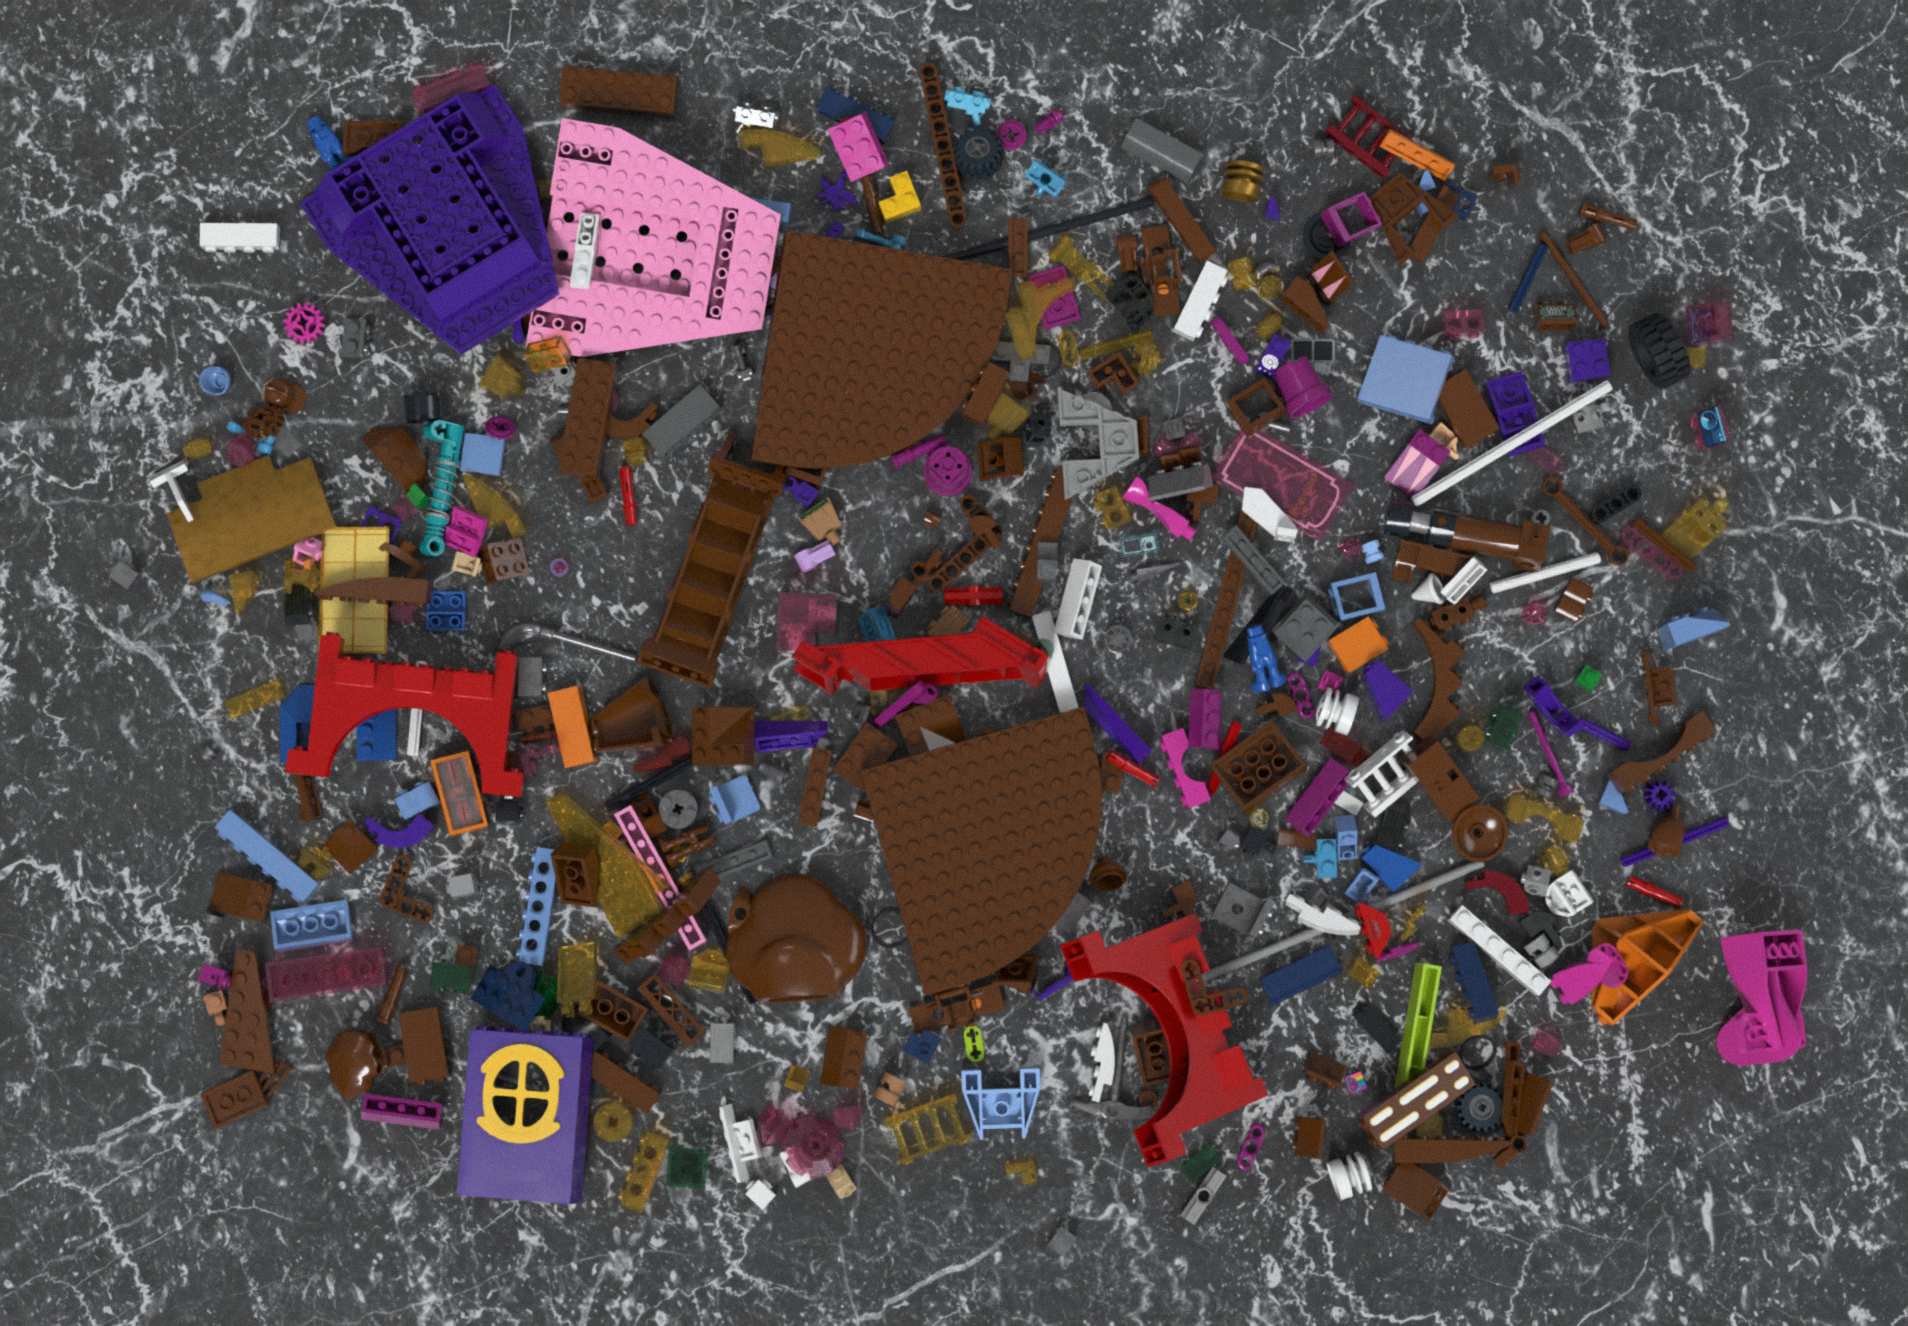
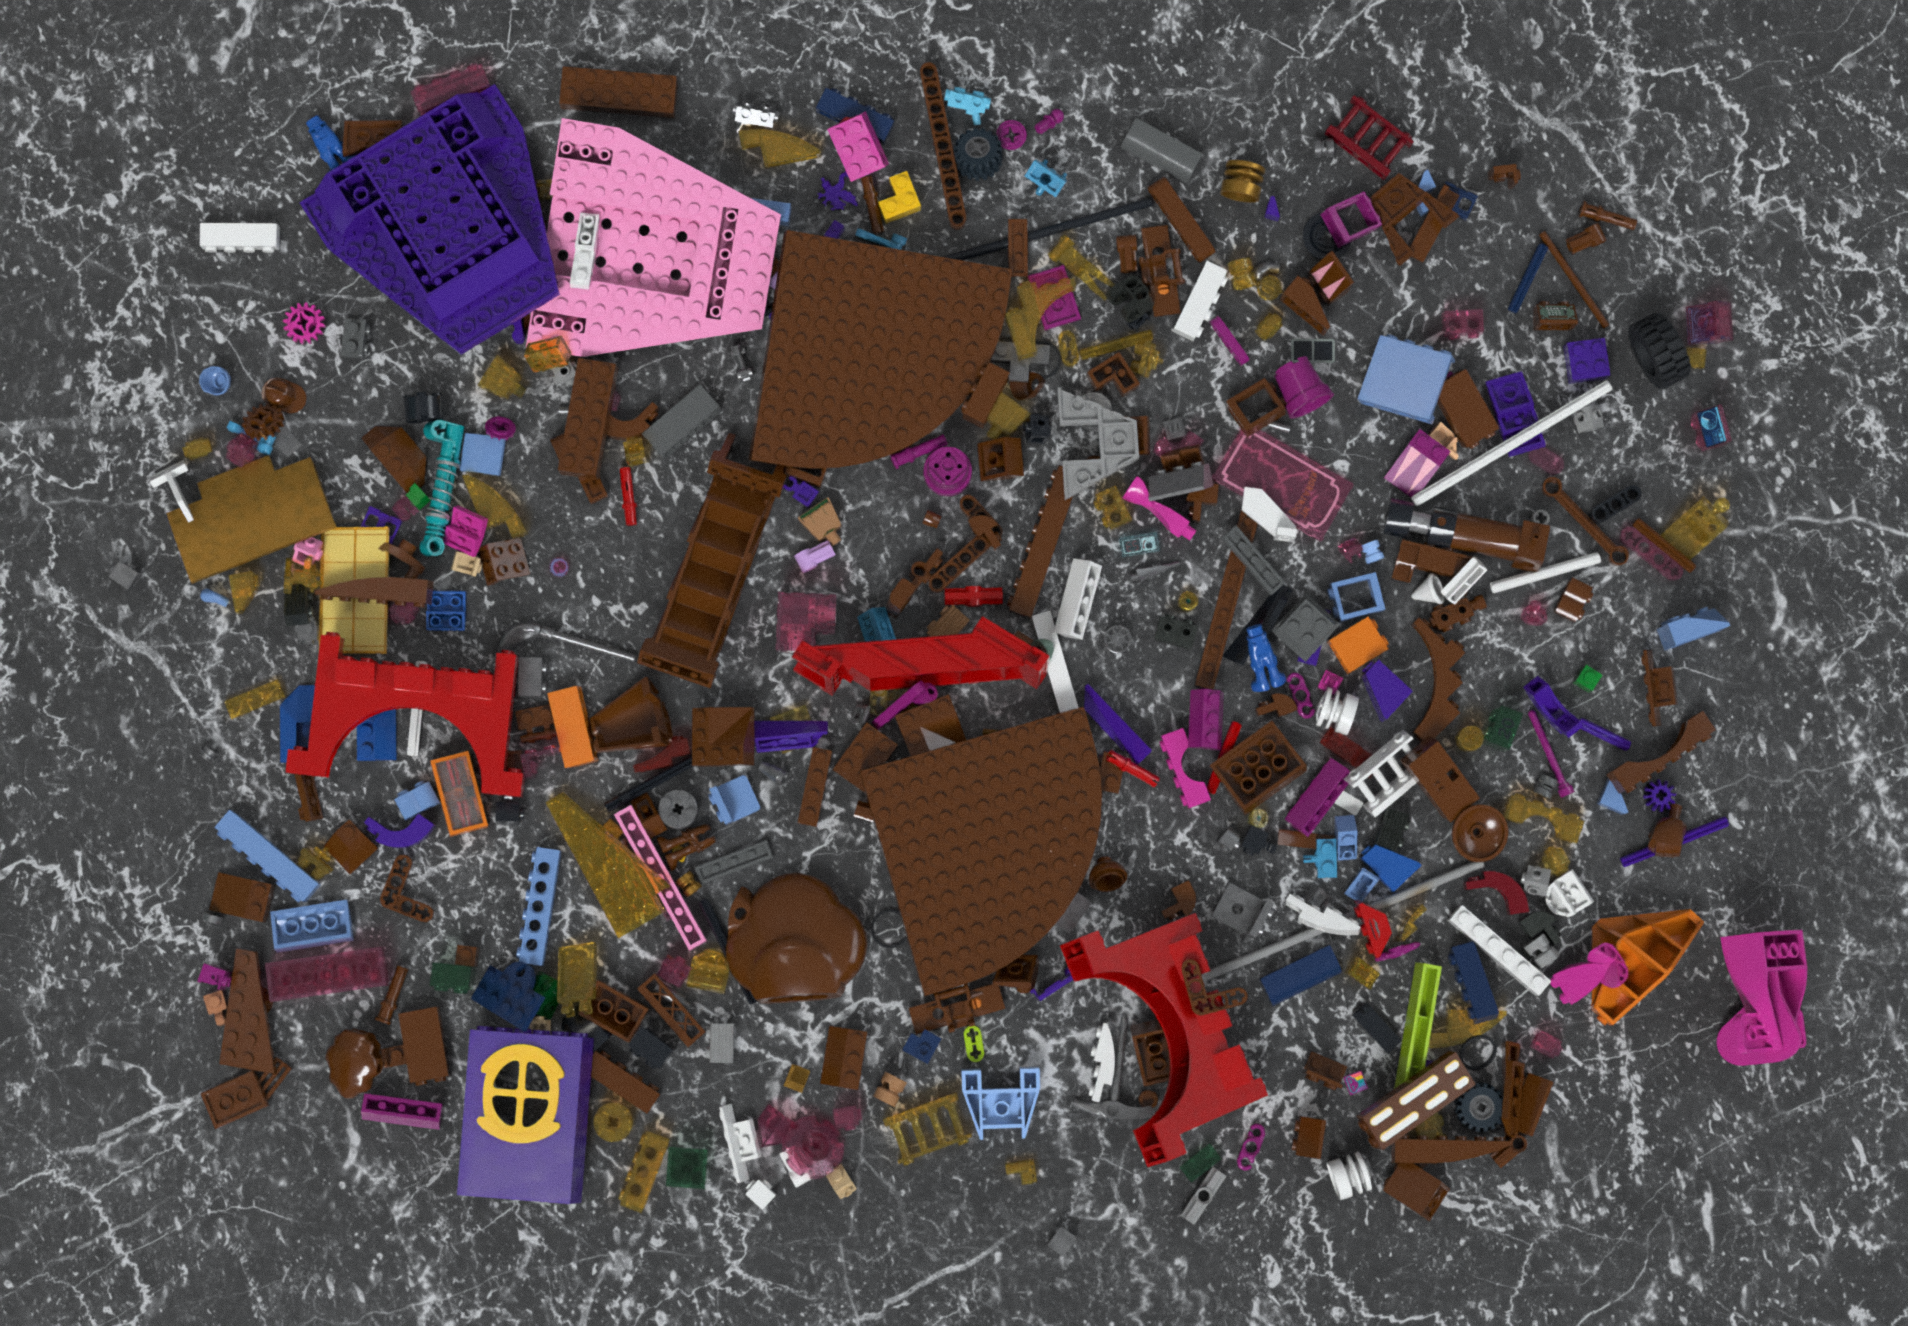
(462, 885): light grey brick -> none
(576, 873): reddish brown slope -> none
(670, 919): reddish brown arch -> none
(1046, 562): flat silver arch -> none
(1273, 356): dark purple slope -> none
(1417, 154): orange tile -> none
(1647, 888): red pin -> none

